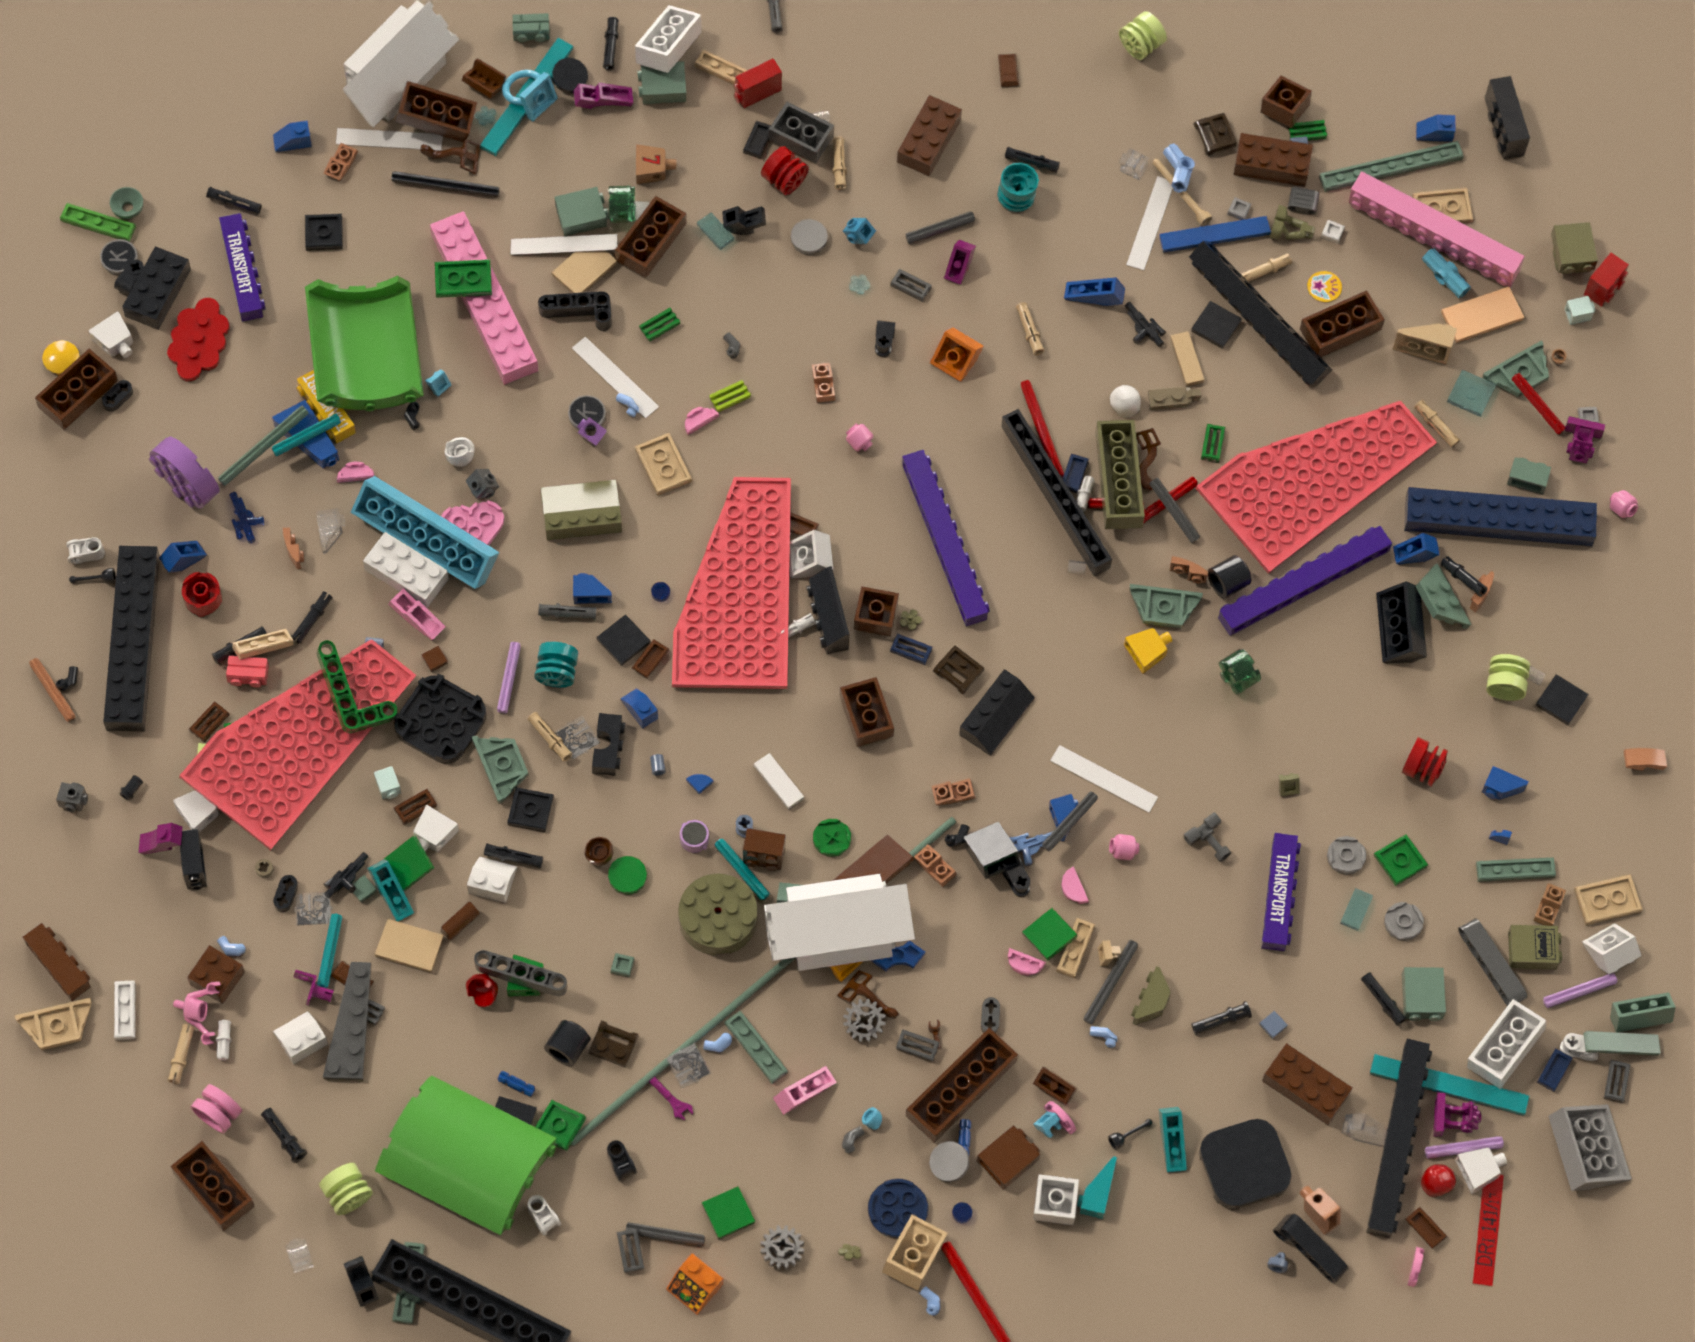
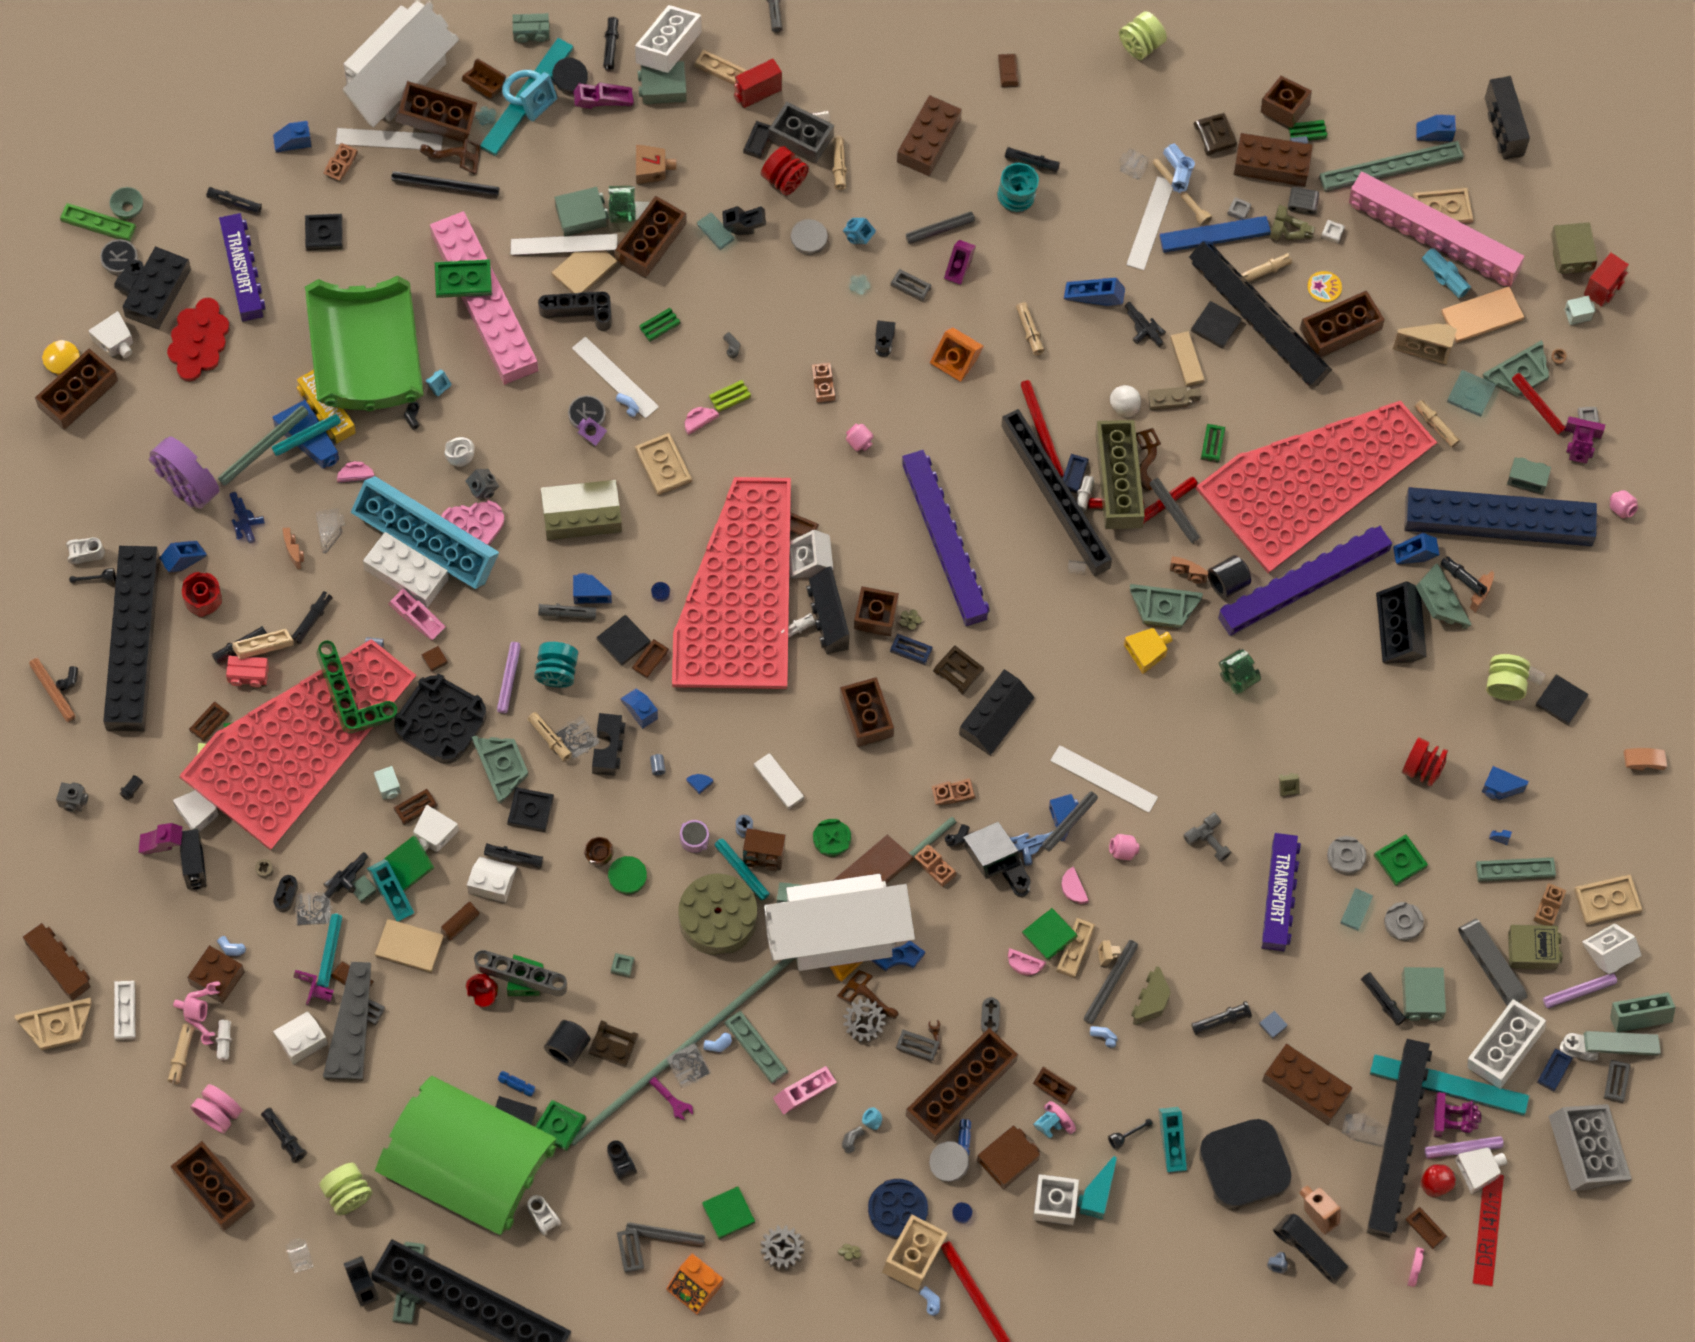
(116, 395): black beam -> none

